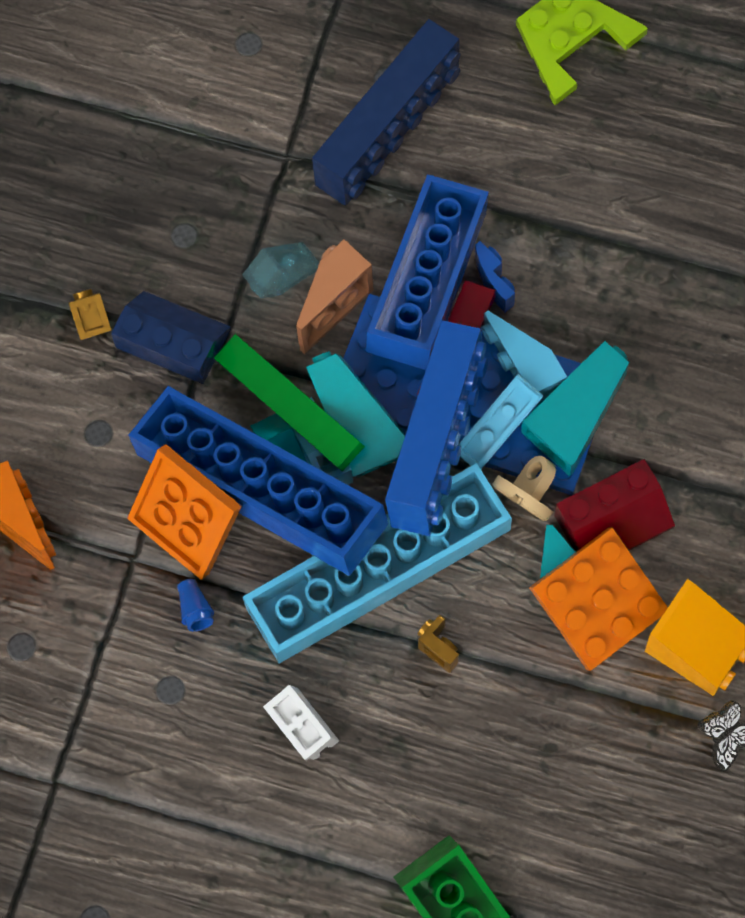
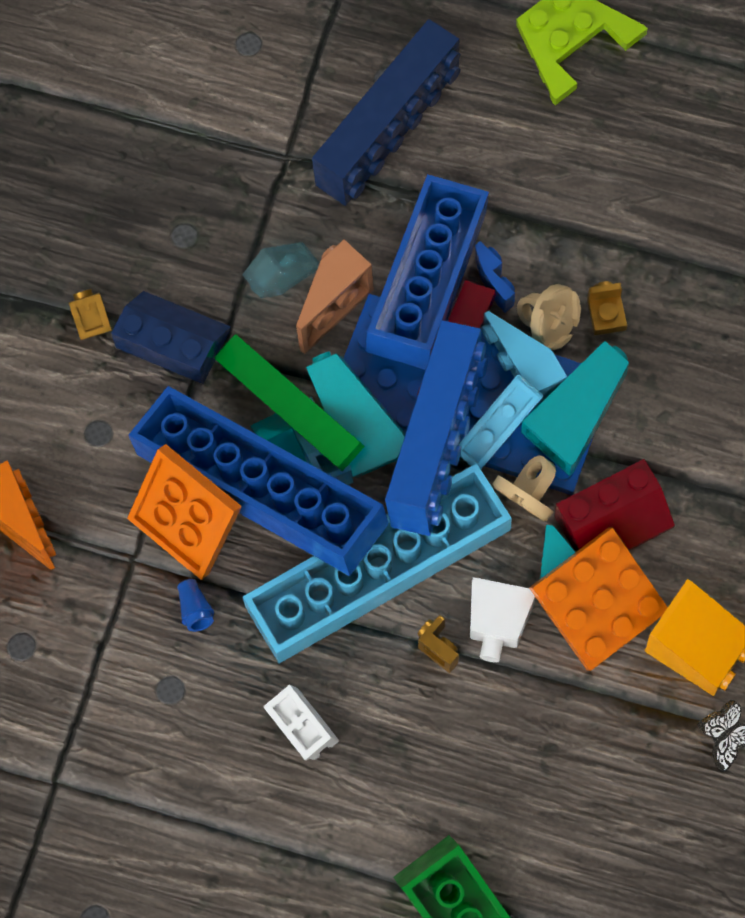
(498, 615): none -> white torso
(553, 315): none -> tan tile
(606, 308): none -> pearl gold bracket

